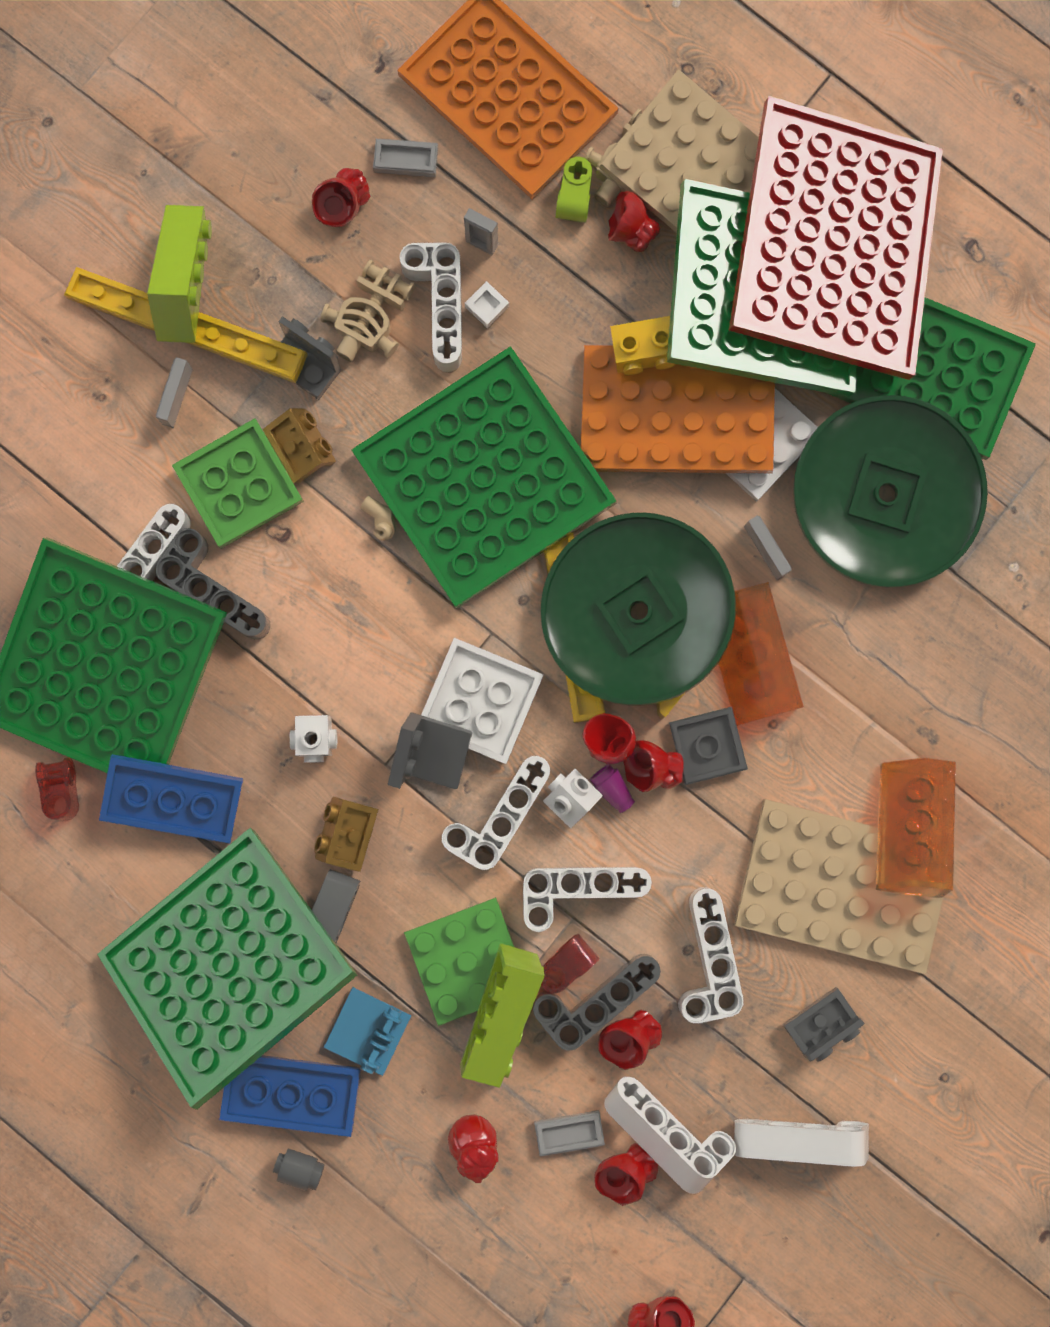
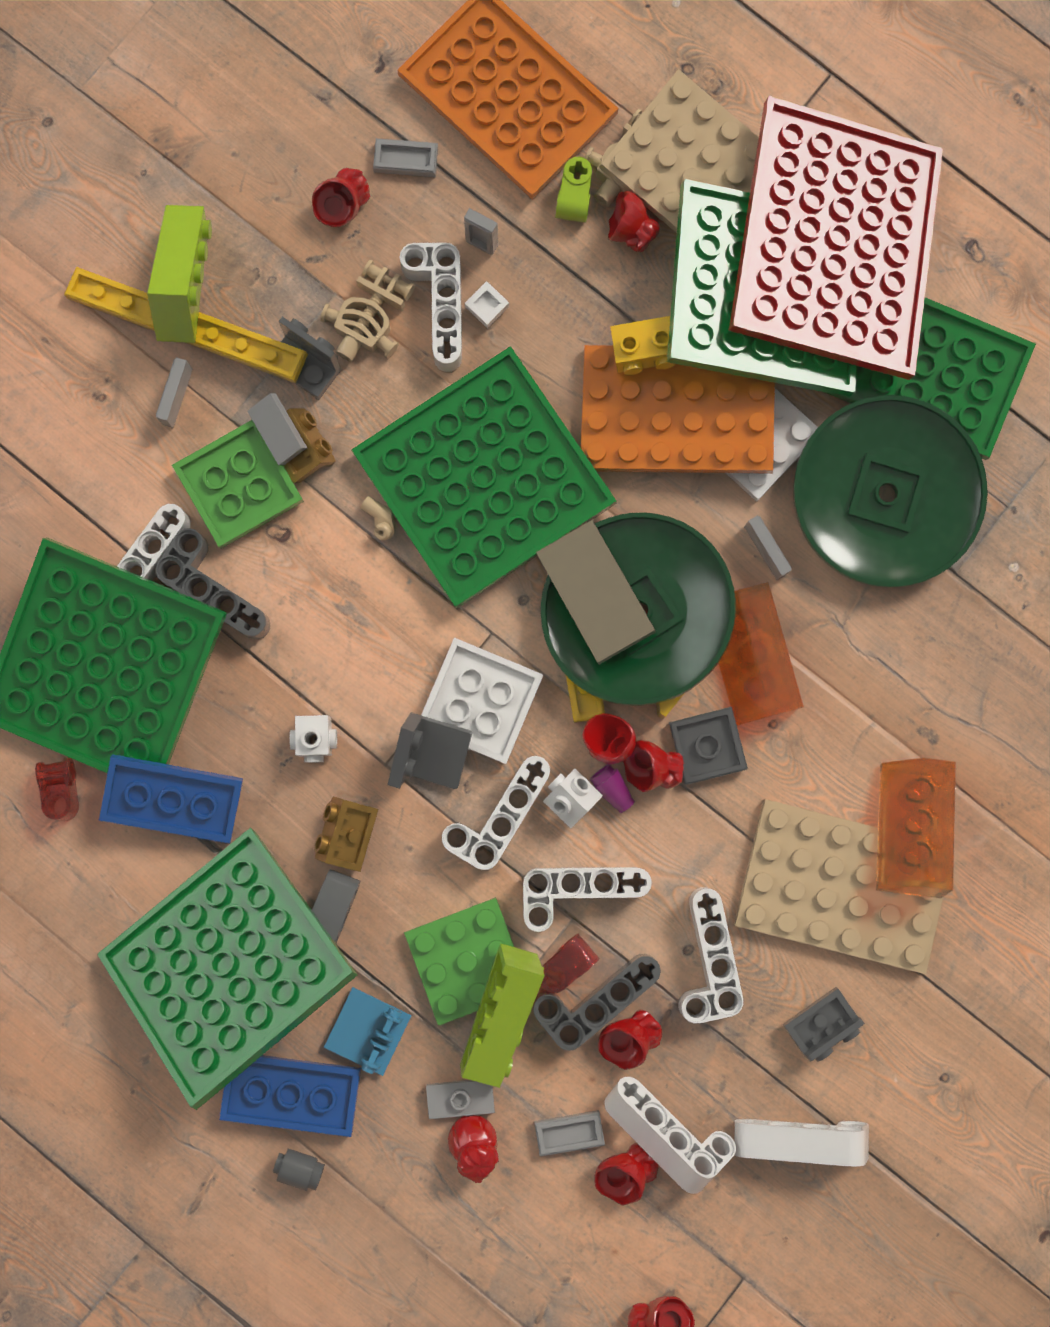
(277, 429): none -> light grey tile
(459, 1099): none -> light grey plate
(595, 592): none -> dark tan tile

